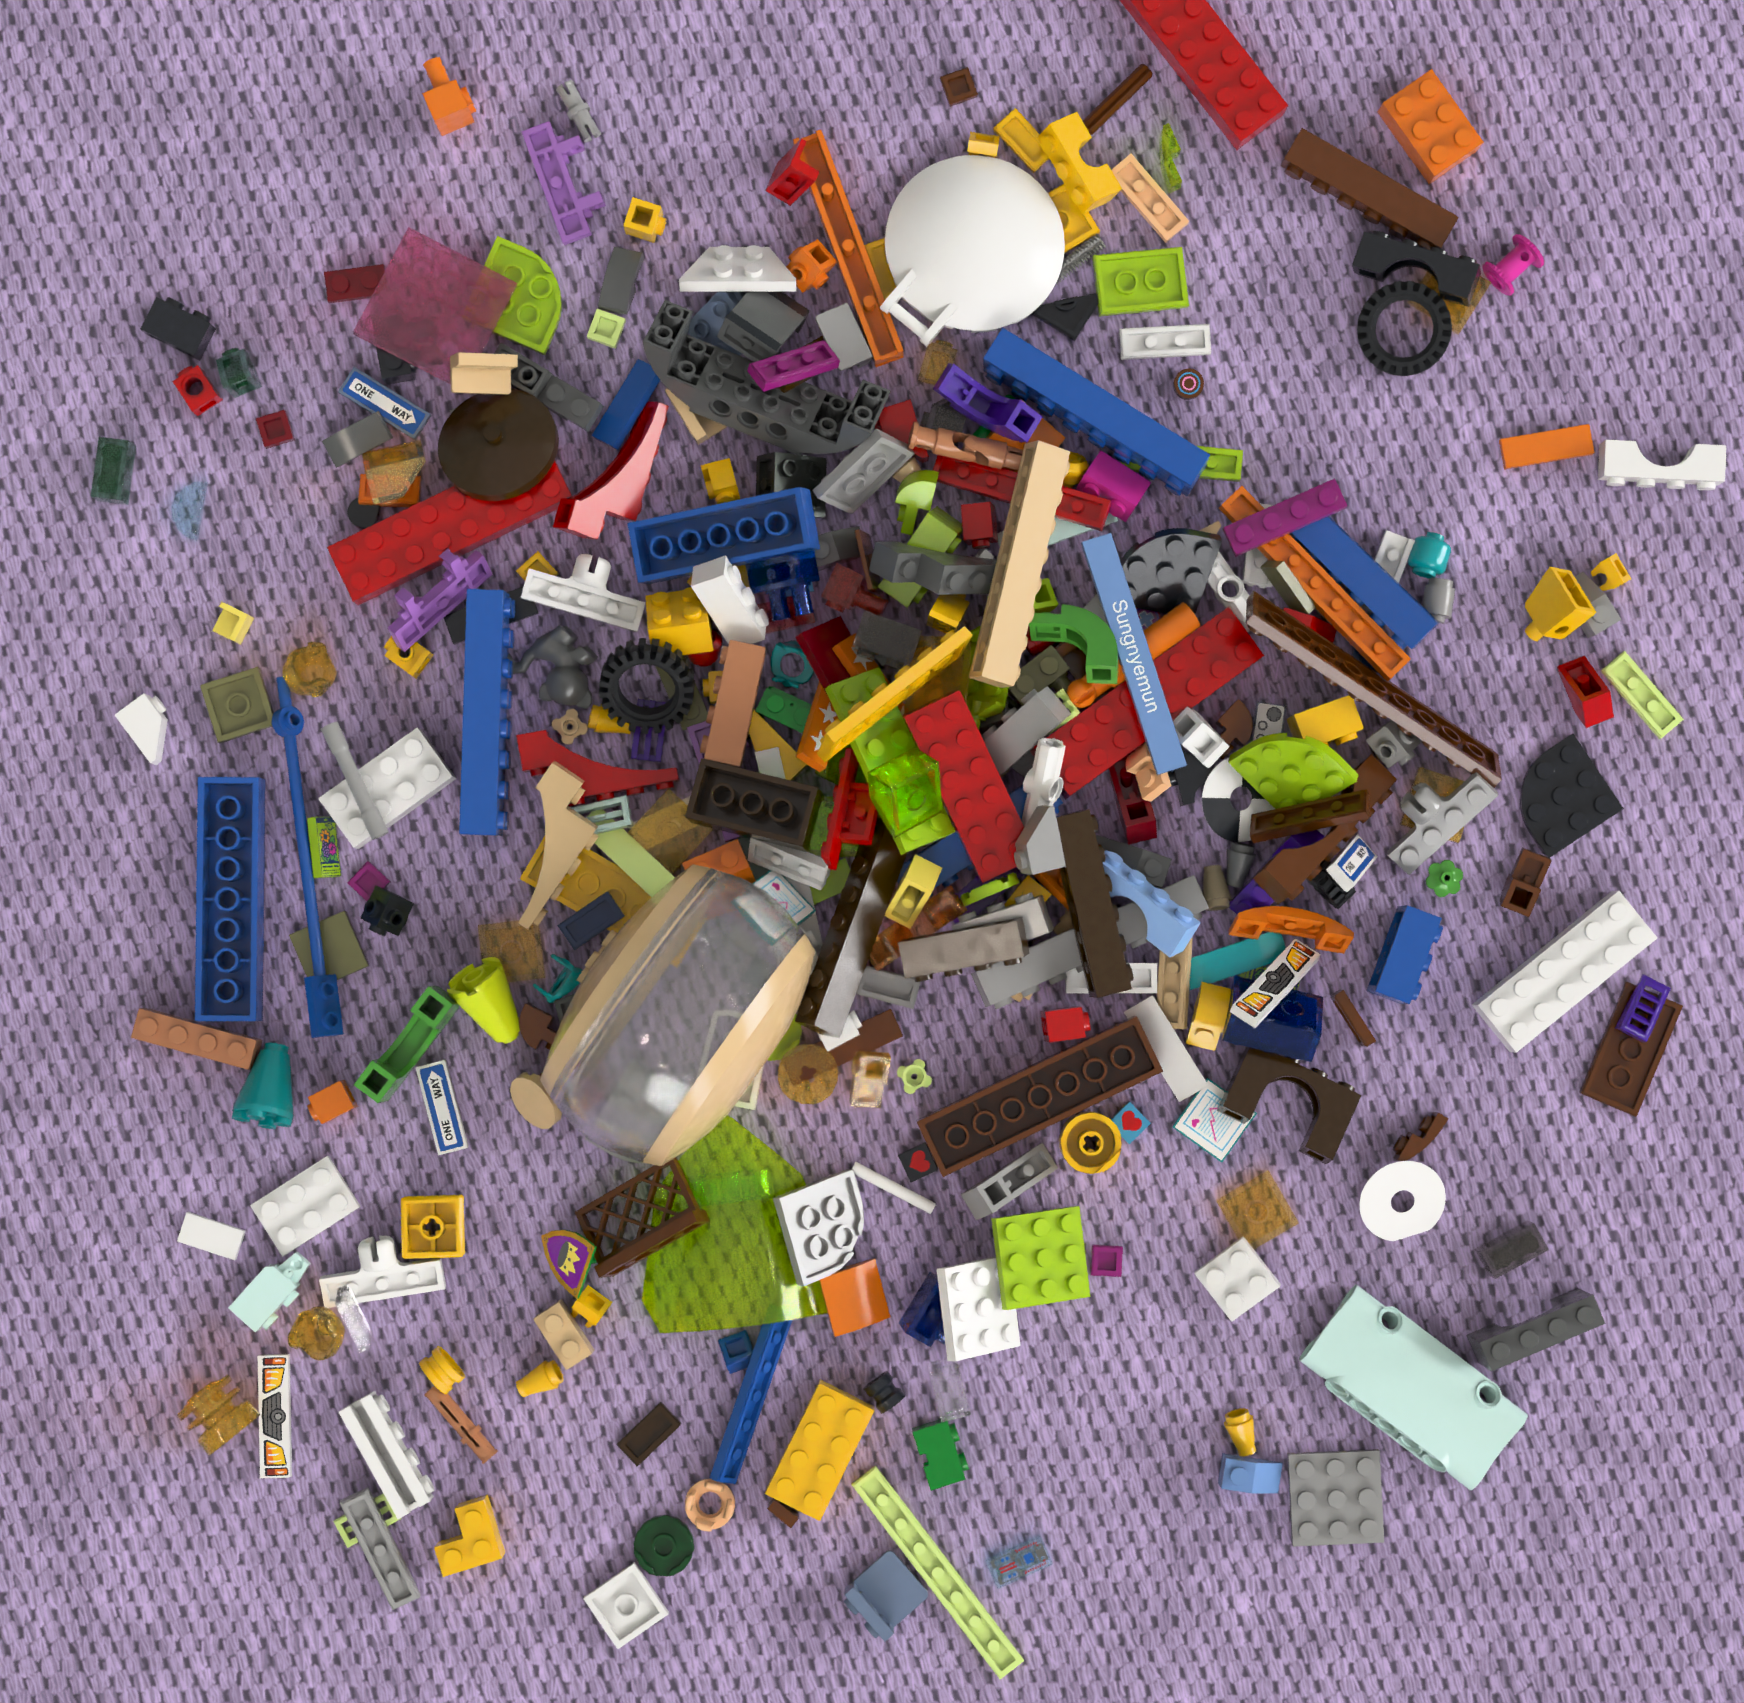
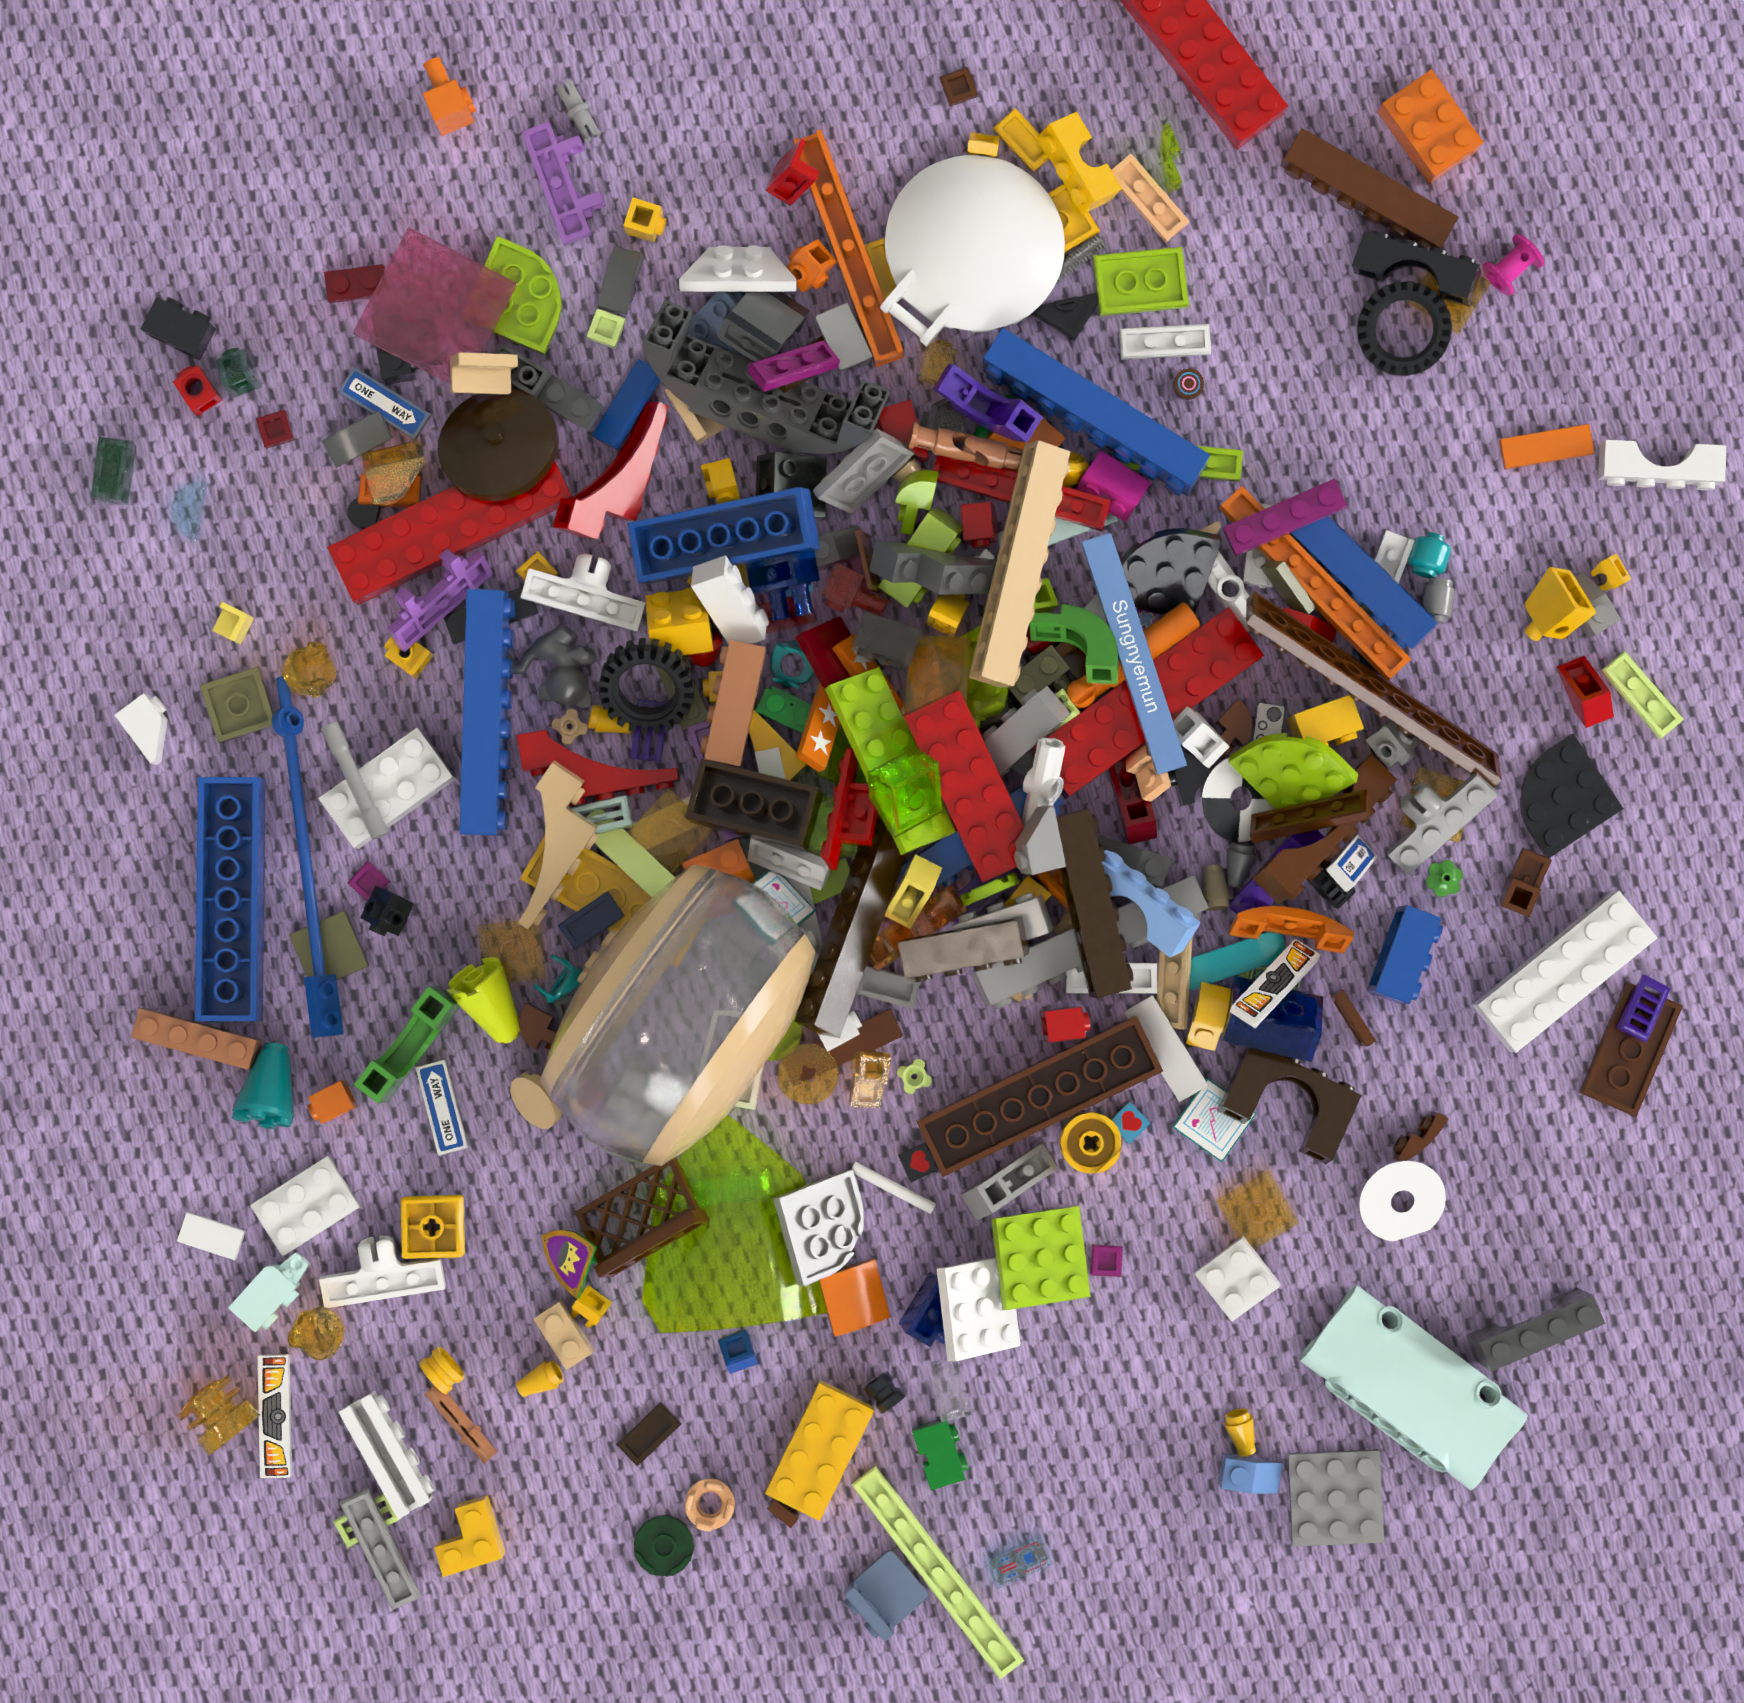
(324, 847): tile -> none
(353, 1318): clear tile -> none
(626, 1605): white plate -> none
(749, 1402): blue tile -> none
(888, 697): yellow plate -> none
(1117, 98): reddish brown axle -> none
(1511, 1249): clear smoke brick -> none

